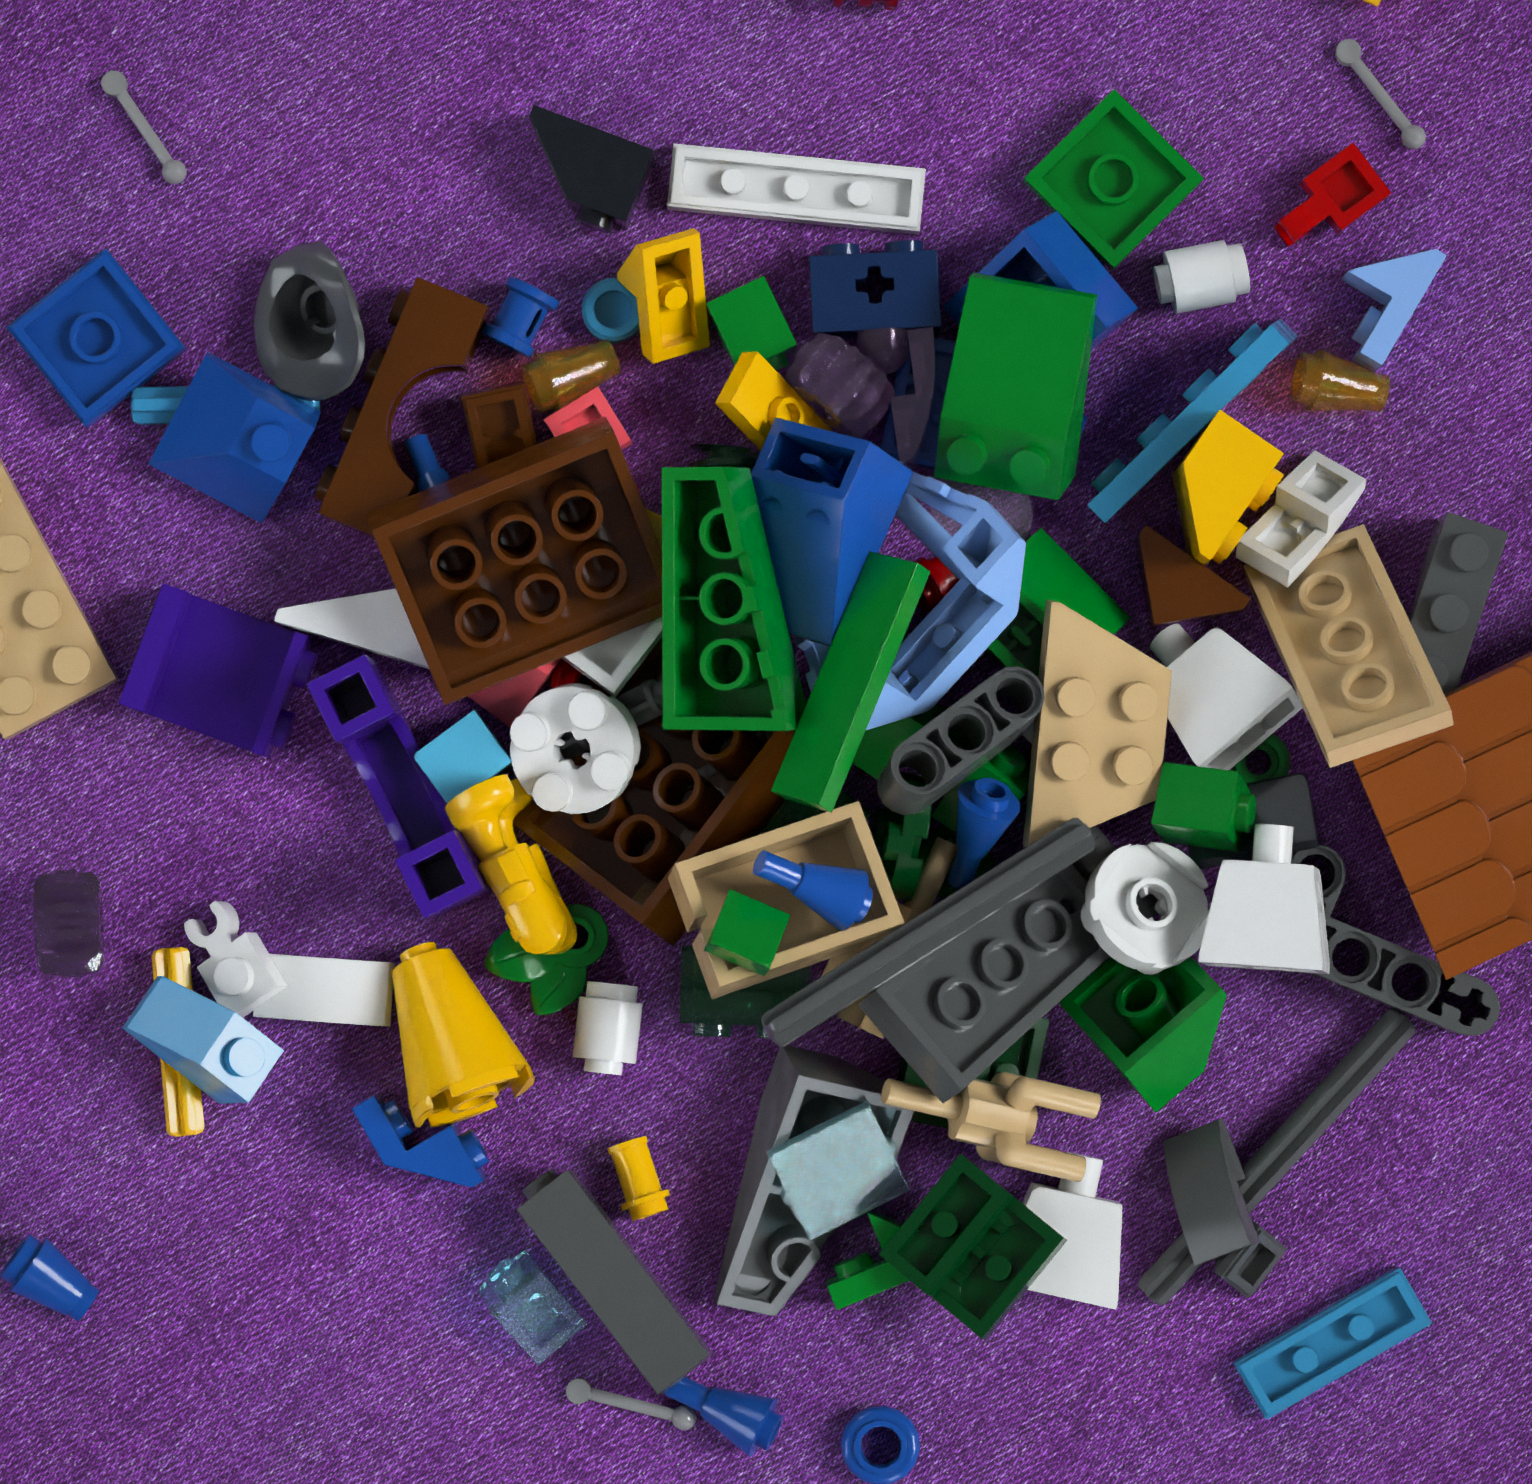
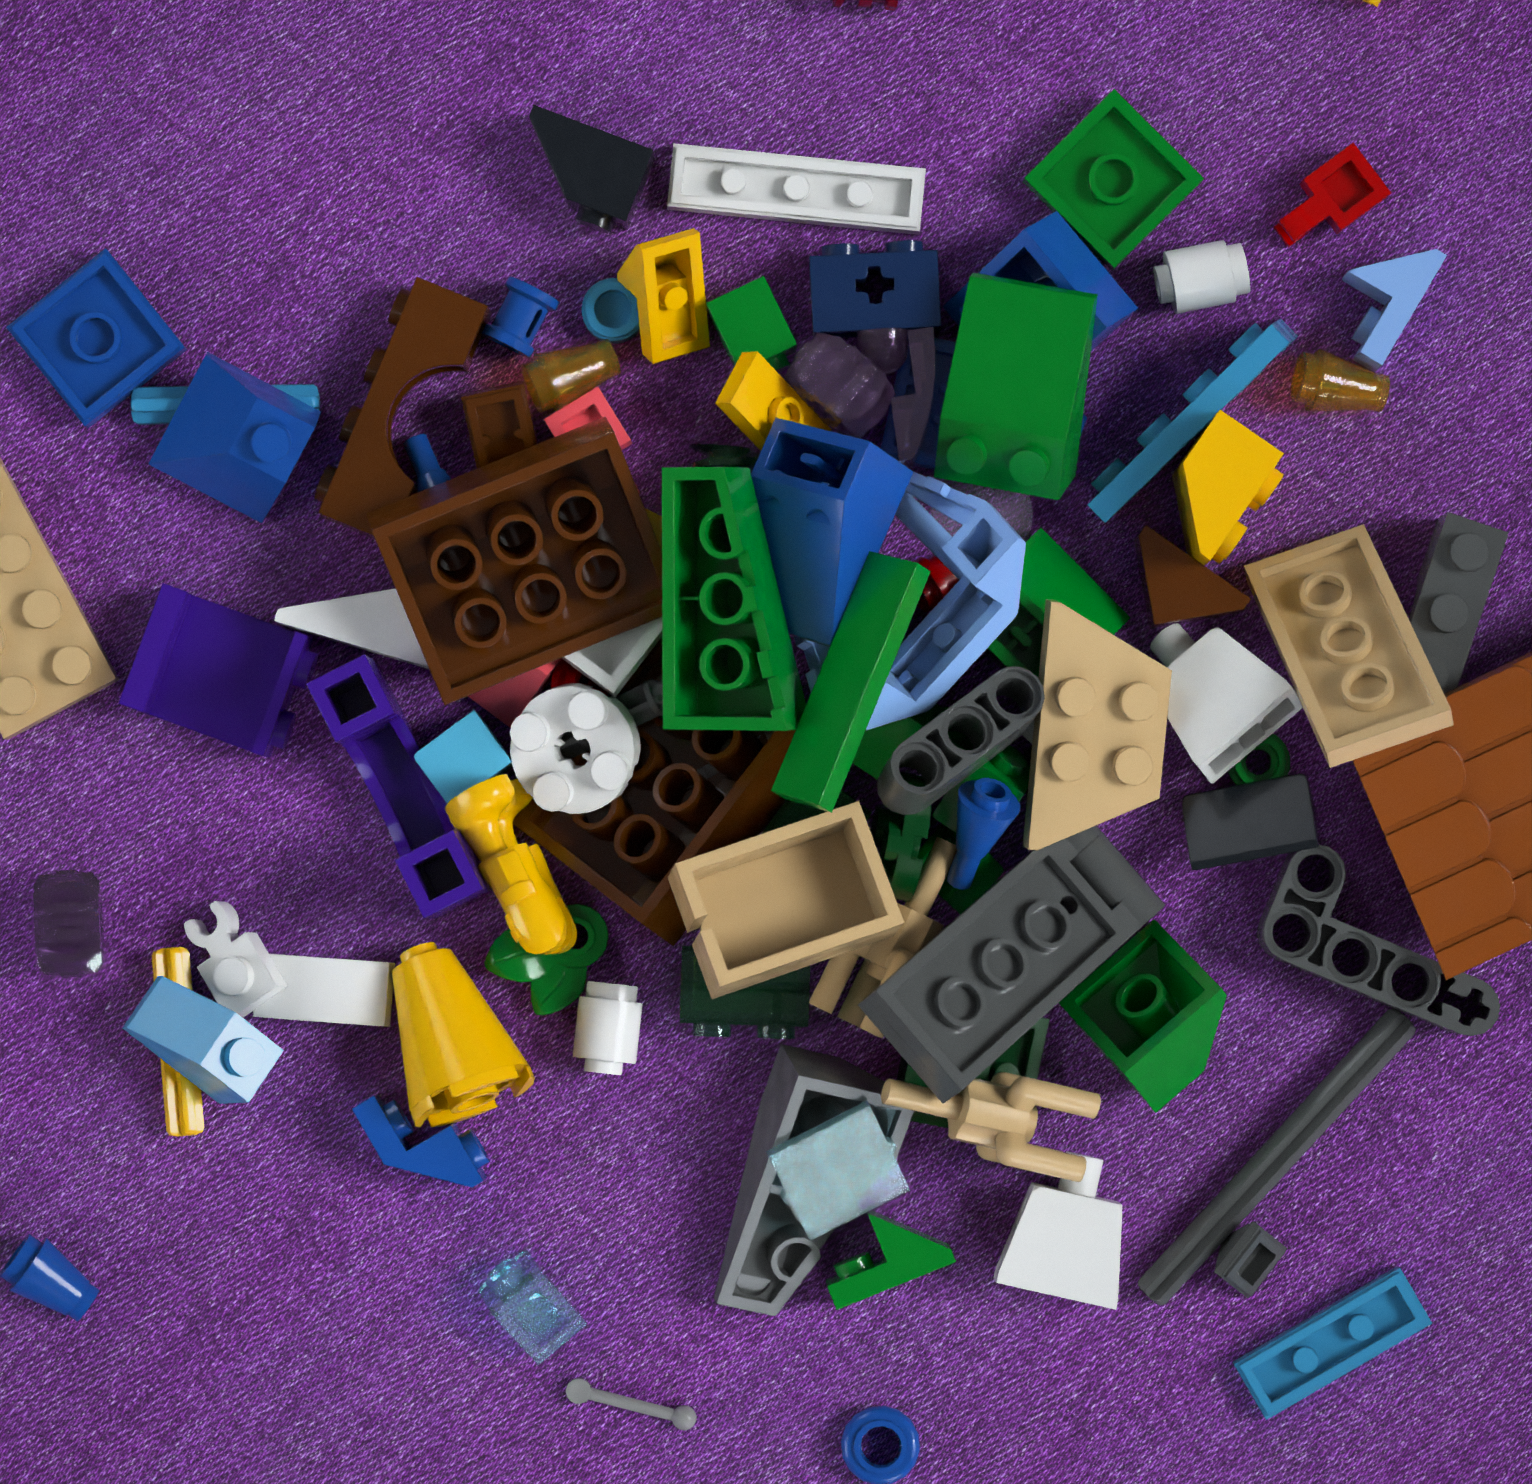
(116, 86): light grey hinge -> none
(308, 324): dark grey hat -> none
(613, 1279): dark grey brick -> none
(638, 1179): yellow pin -> none
(740, 1416): blue cone -> none
(747, 932): green slope -> none
(832, 892): blue cone -> none
(927, 932): dark grey axle -> none
(973, 1247): dark green slope -> none
(1119, 926): white plate -> none
(1203, 807): green brick -> none
(1206, 1192): dark grey slope -> none
(1267, 910): white torso -> none
(1303, 519): white slope -> none
(1348, 54): light grey hinge -> none

